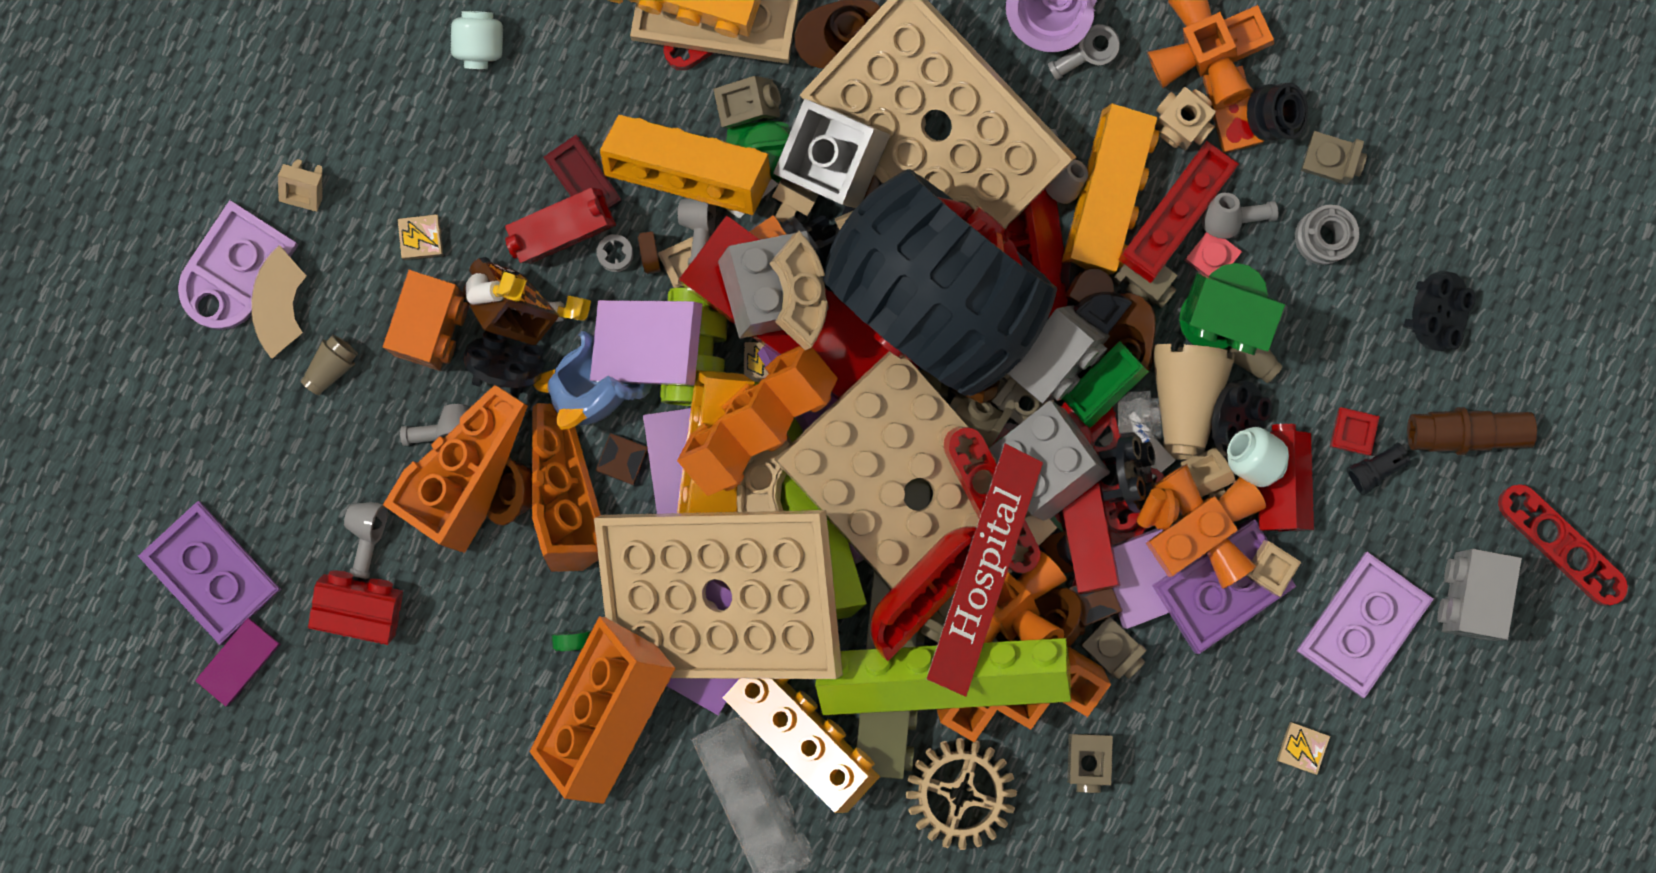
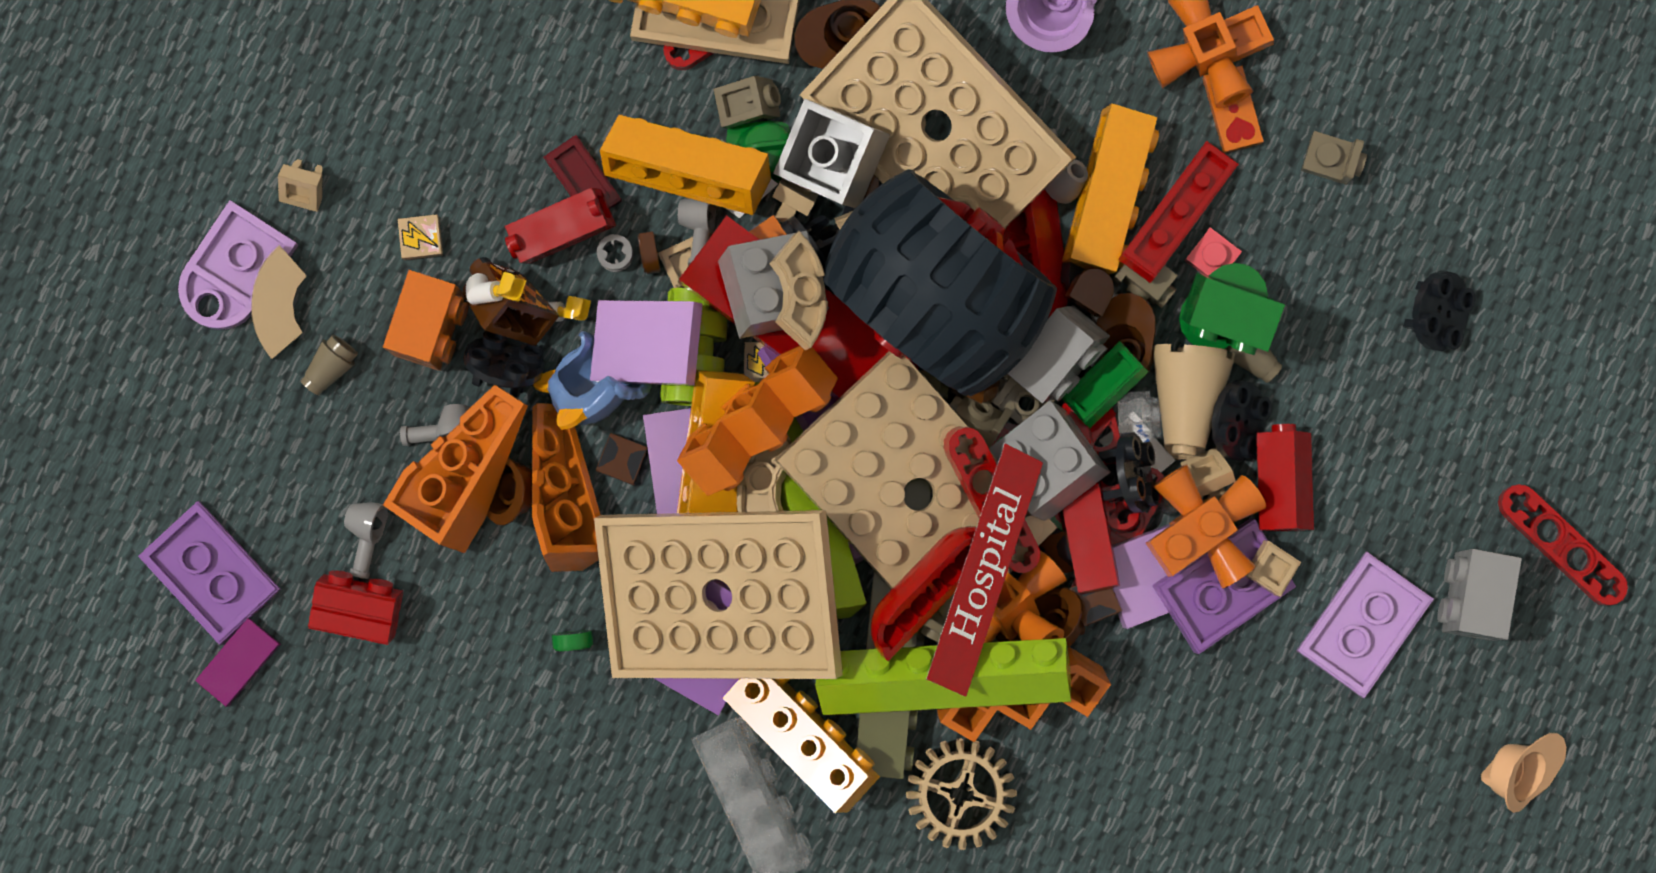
(476, 39): light aqua head -> none
(601, 711): orange slope -> none
(1088, 51): light grey bar -> none
(1101, 749): dark tan brick -> none
(1103, 309): black tile -> none
(1115, 649): dark tan bracket -> none
(1159, 509): orange plate -> none
(1179, 131): tan brick -> none
(1225, 215): light grey bar -> none
(1257, 456): light aqua head -> none
(1277, 111): black wheel -> none
(1303, 748): tile -> none
(1341, 224): light grey wheel -> none
(1354, 431): red tile -> none
(1369, 473): black pin -> none
(1471, 430): reddish brown piece -> none
(1525, 770): none -> light nougat piece

